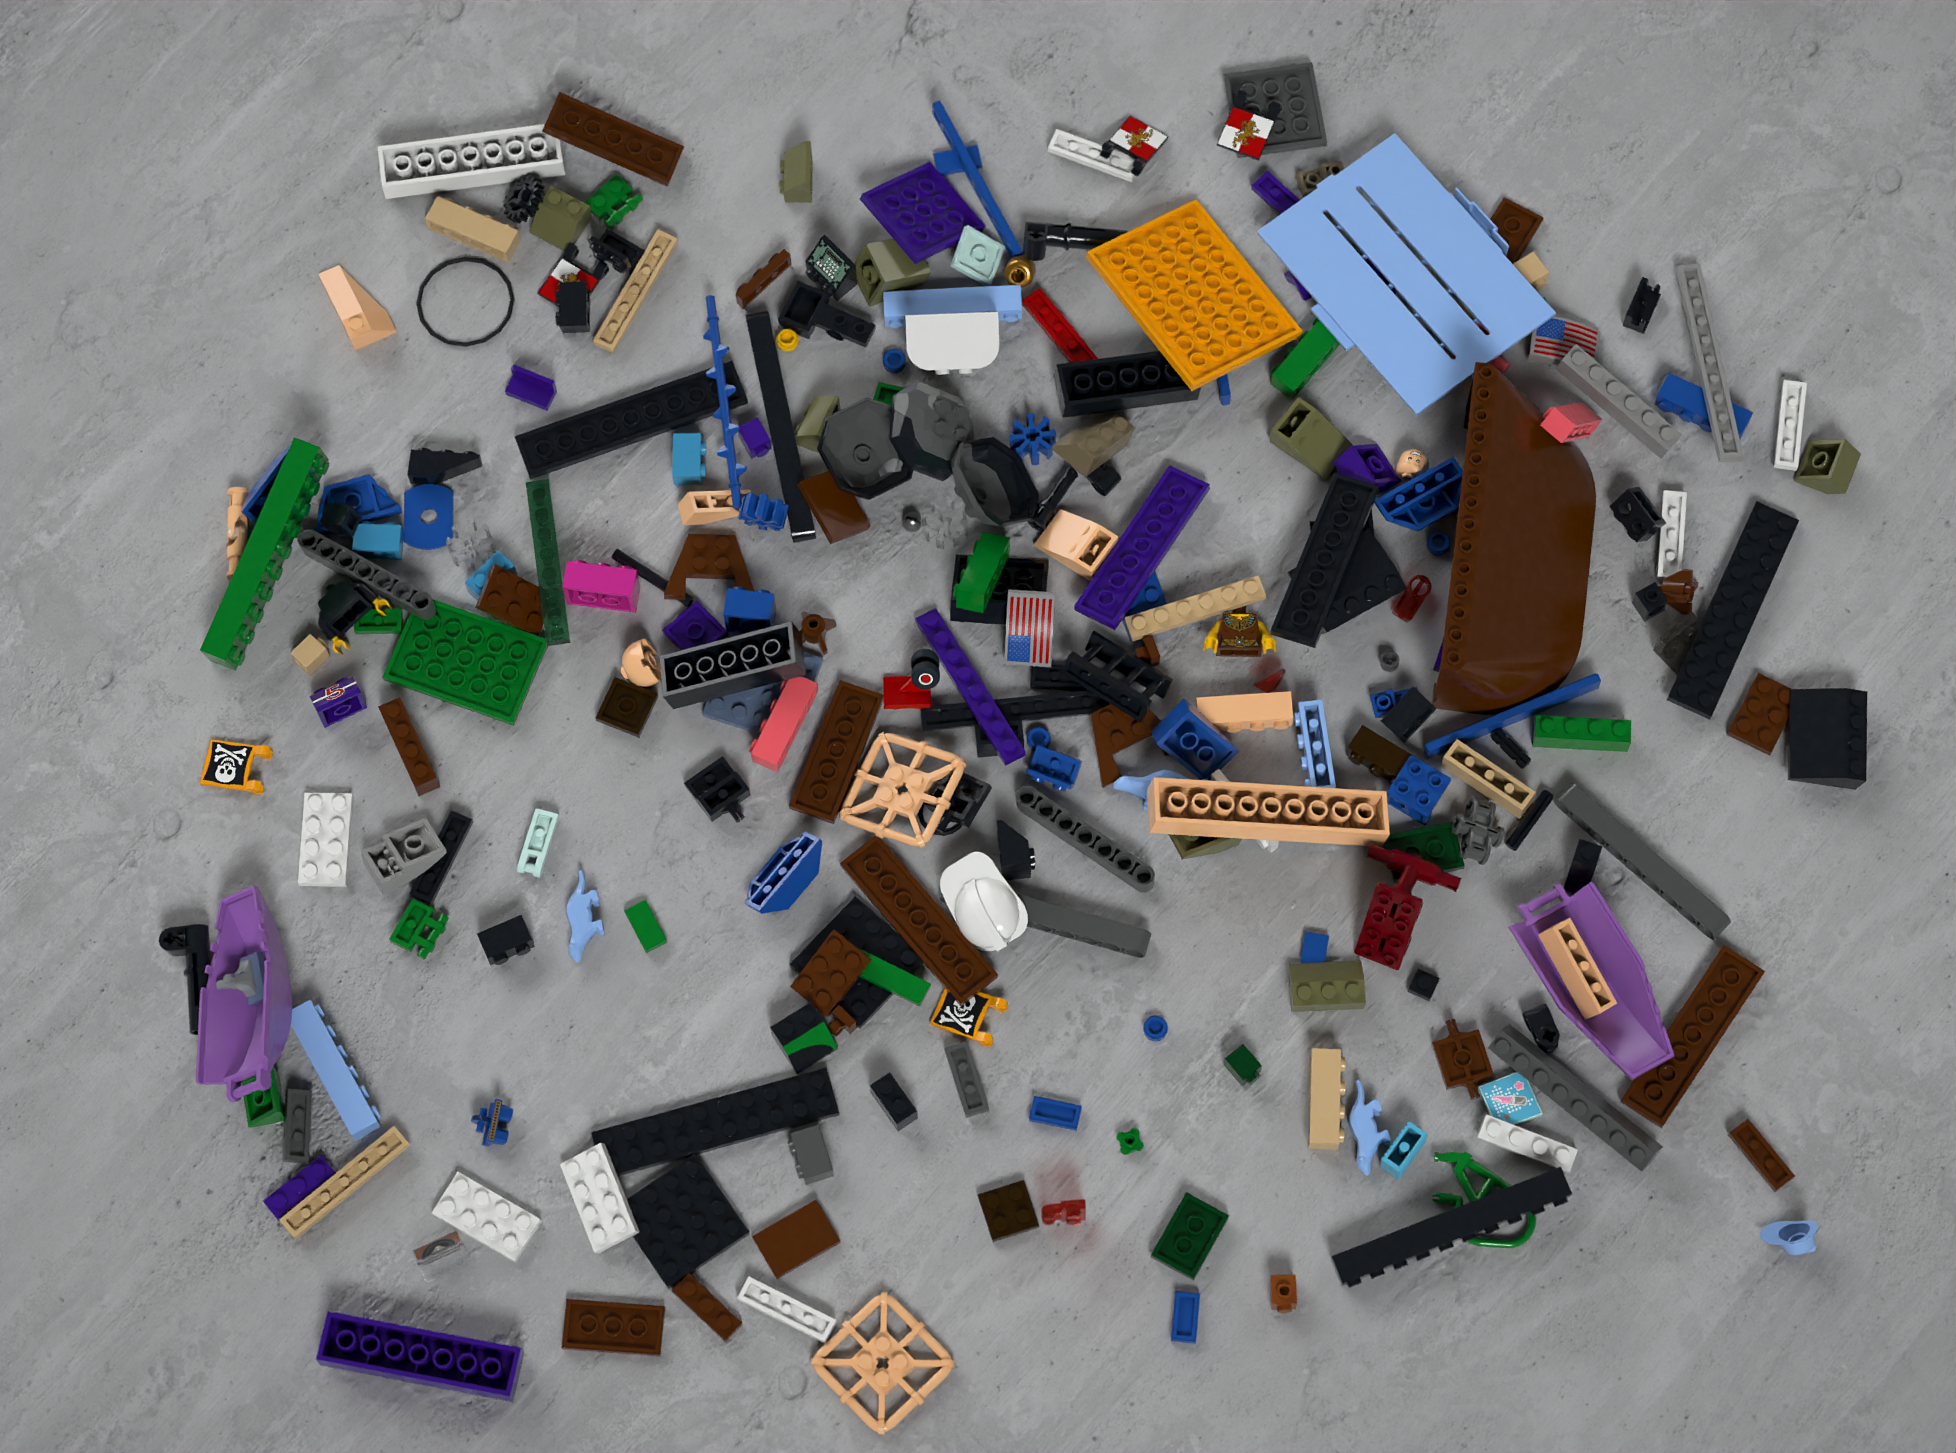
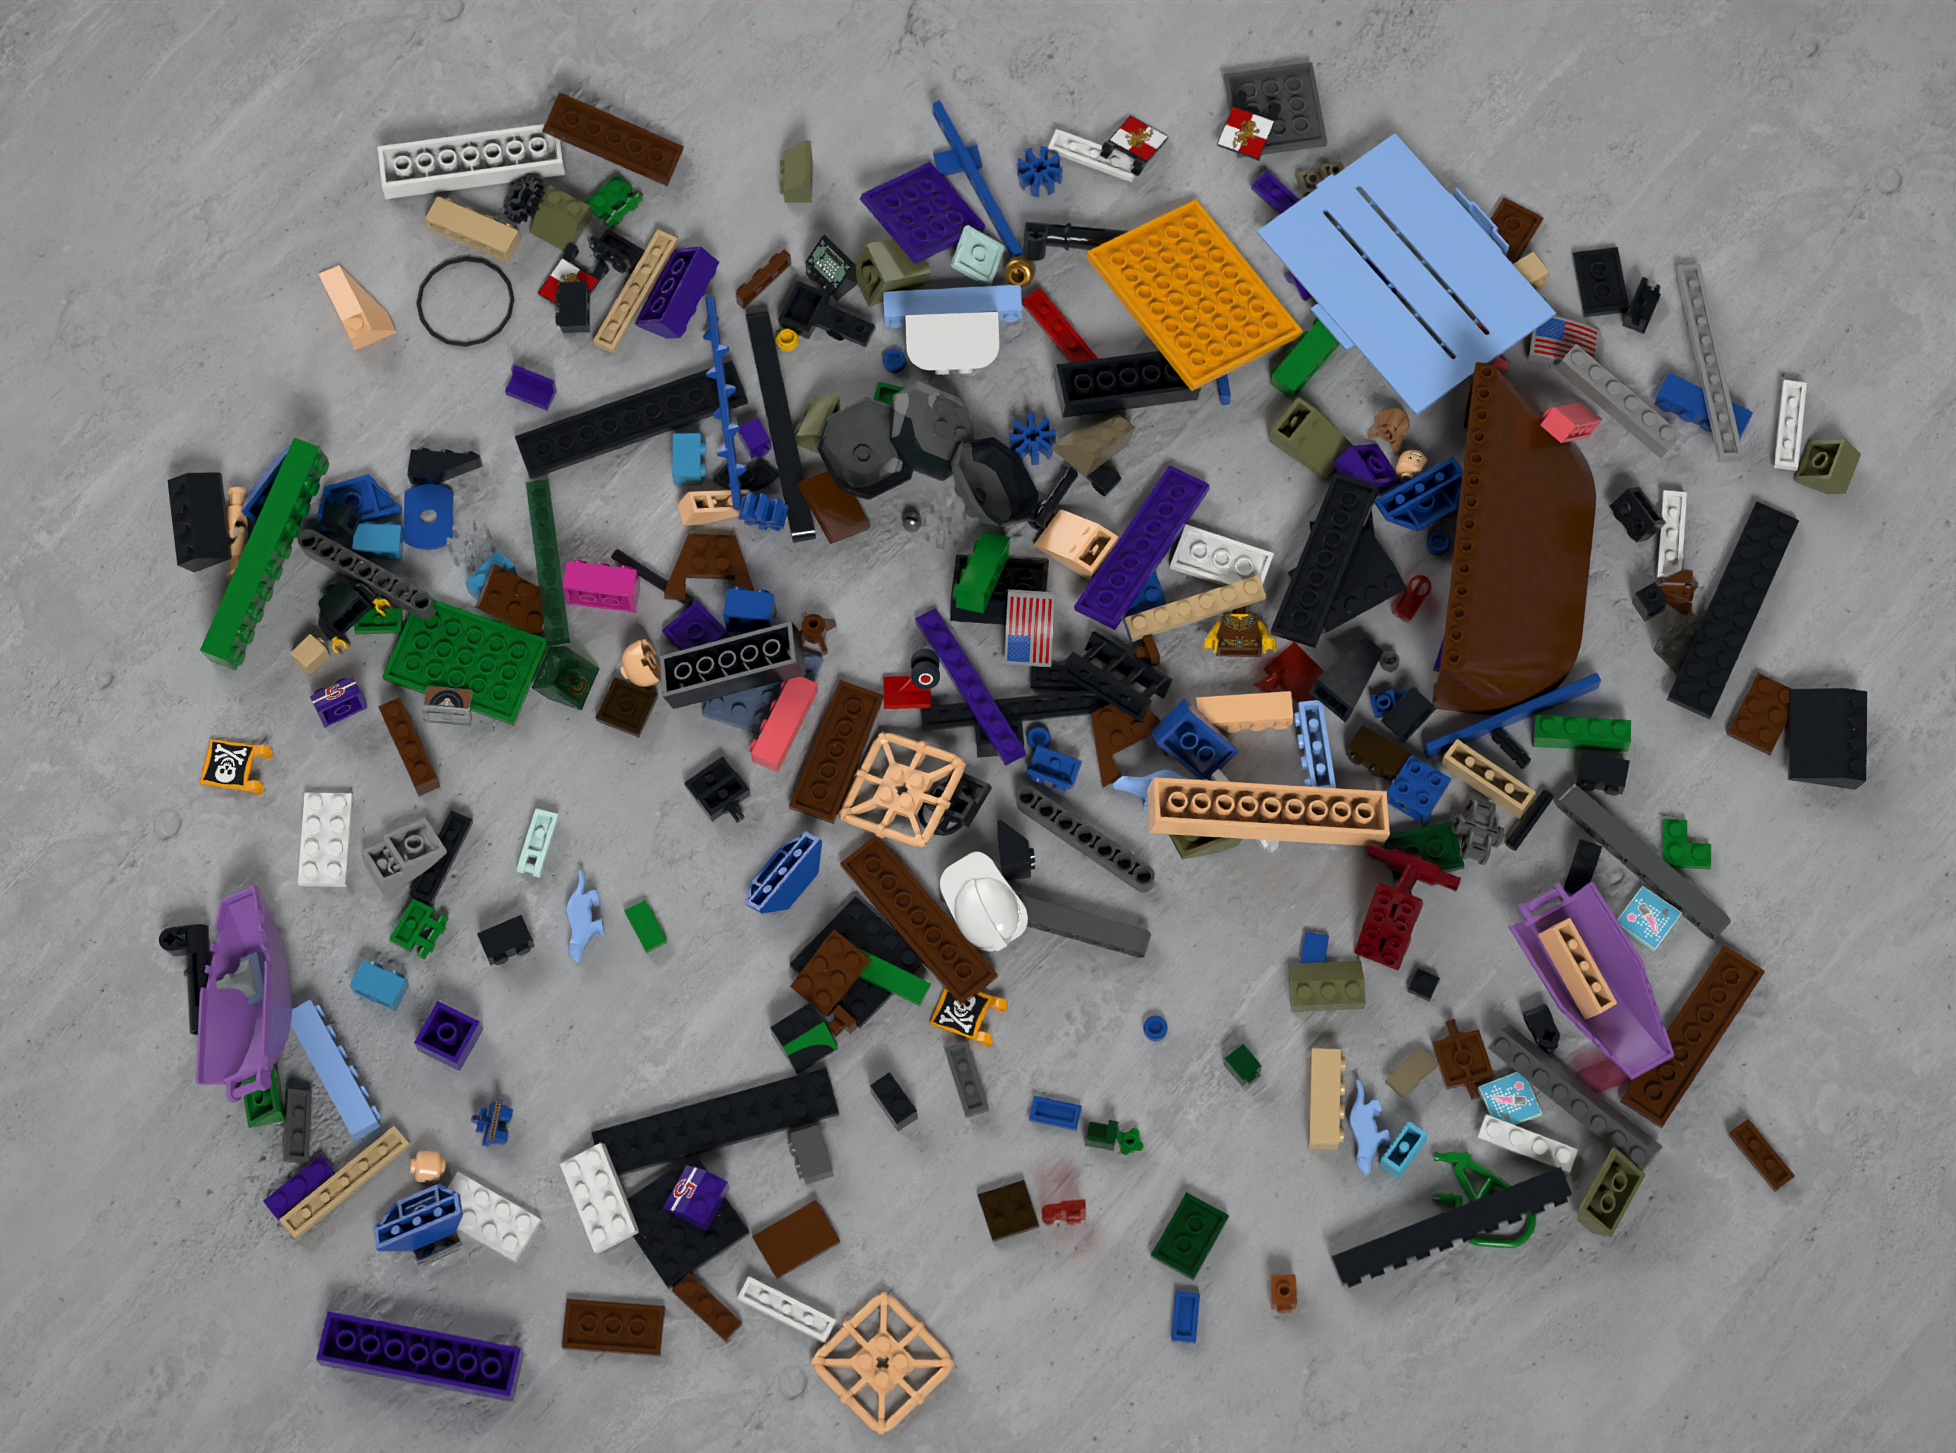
(199, 520): none -> black slope
(379, 985): none -> dark azure brick
(419, 1220): none -> blue wedge
(428, 1167): none -> light nougat head
(447, 706): none -> panel
(448, 1036): none -> dark purple brick
(565, 677): none -> clear green slope
(678, 292): none -> dark purple slope
(697, 1196): none -> dark purple slope
(752, 479): none -> black tile
(1029, 171): none -> blue gear
(1102, 1135): none -> dark green panel
(1219, 558): none -> white plate
(1300, 672): none -> clear red piece
(1346, 679): none -> black slope
(1391, 427): none -> medium nougat brick
(1411, 1072): none -> dark tan slope
(1600, 282): none -> black tile
(1602, 773): none -> black brick
(1602, 1076): none -> clear pink slope
(1610, 1194): none -> olive slope
(1648, 918): none -> medium azure tile
(1679, 852): none -> green plate
(1793, 1236): light blue piece -> none

